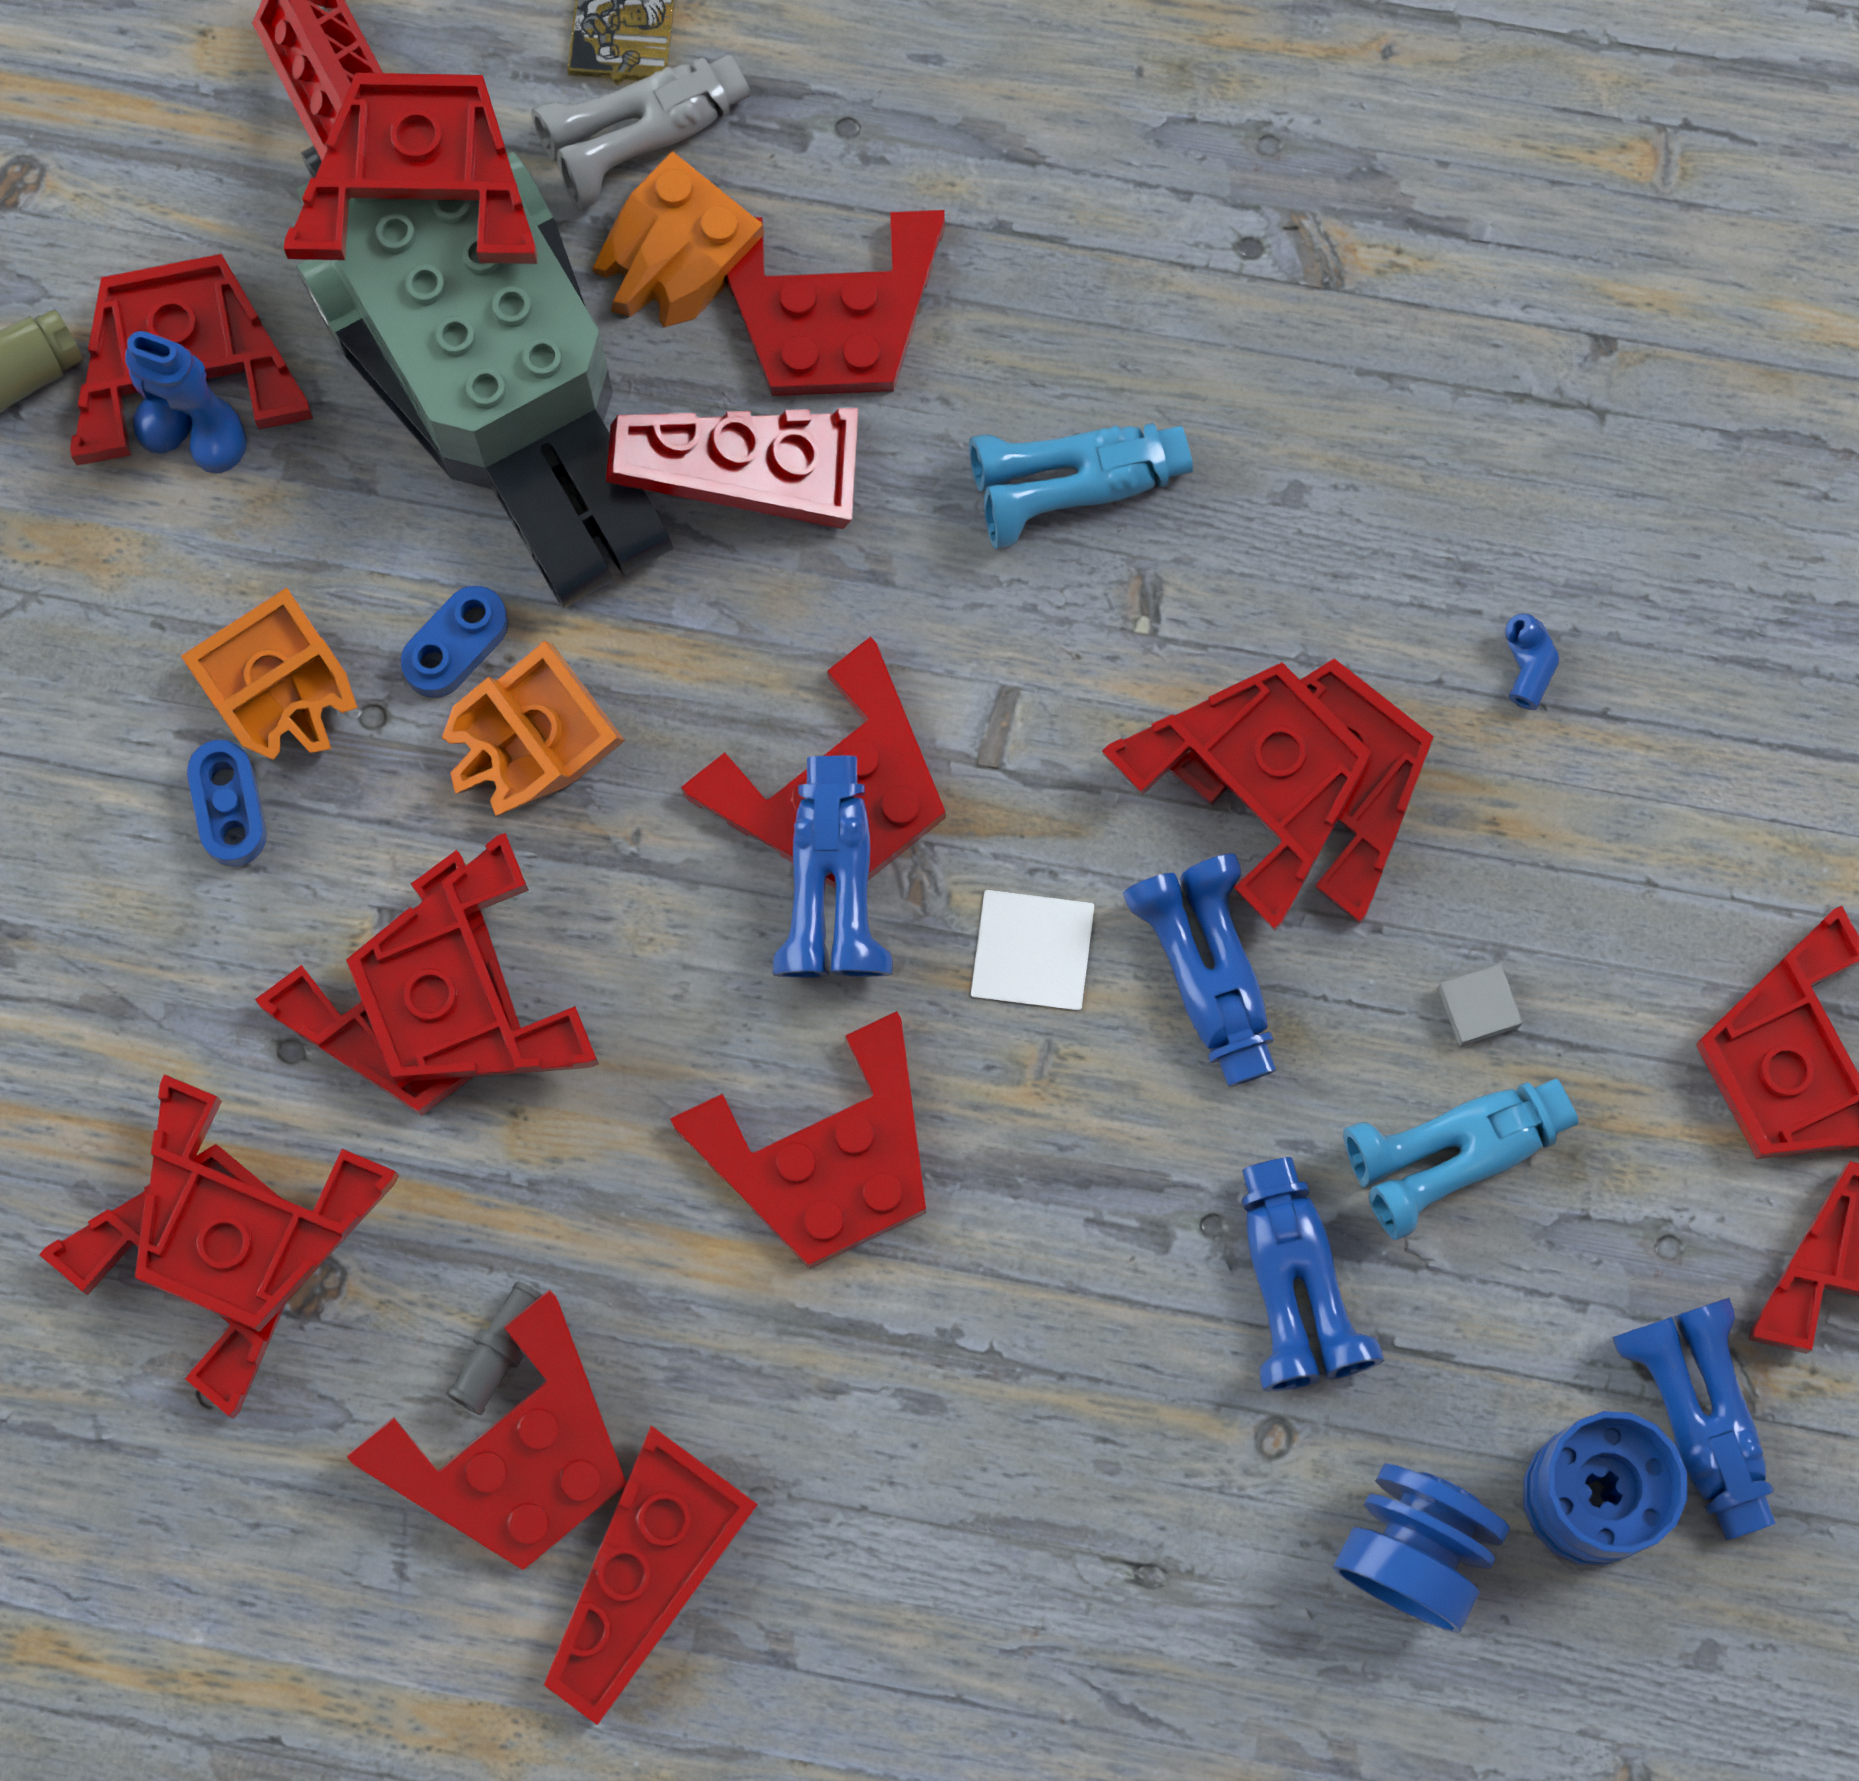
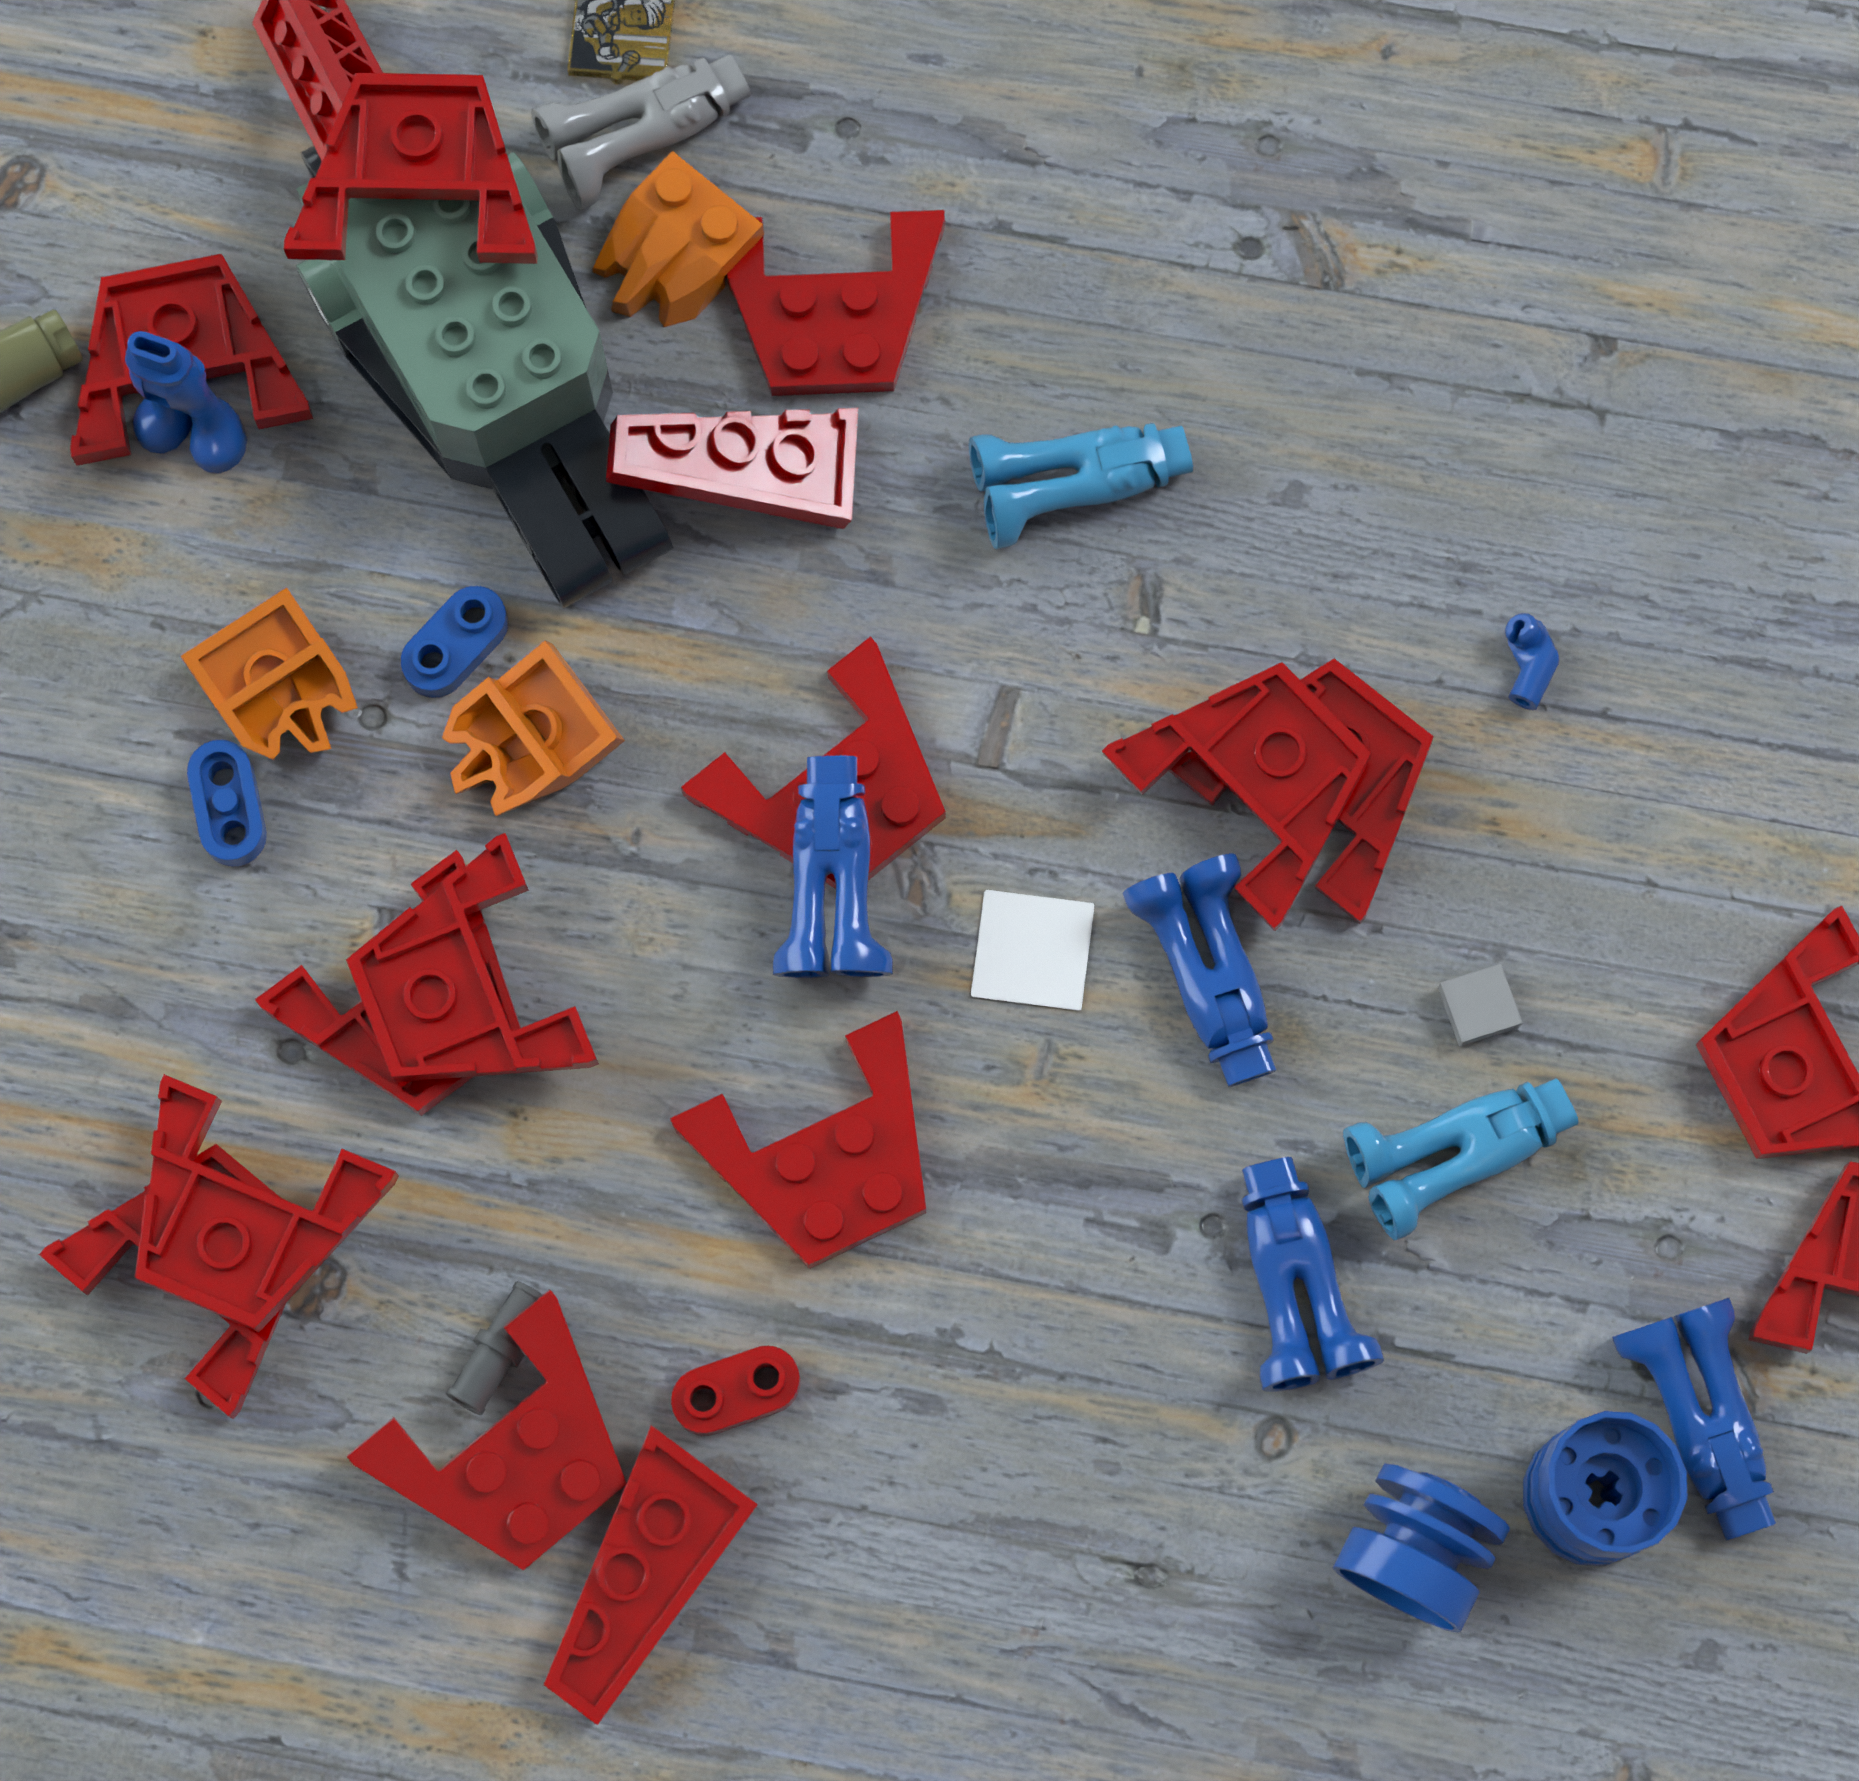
(736, 1394): none -> red plate

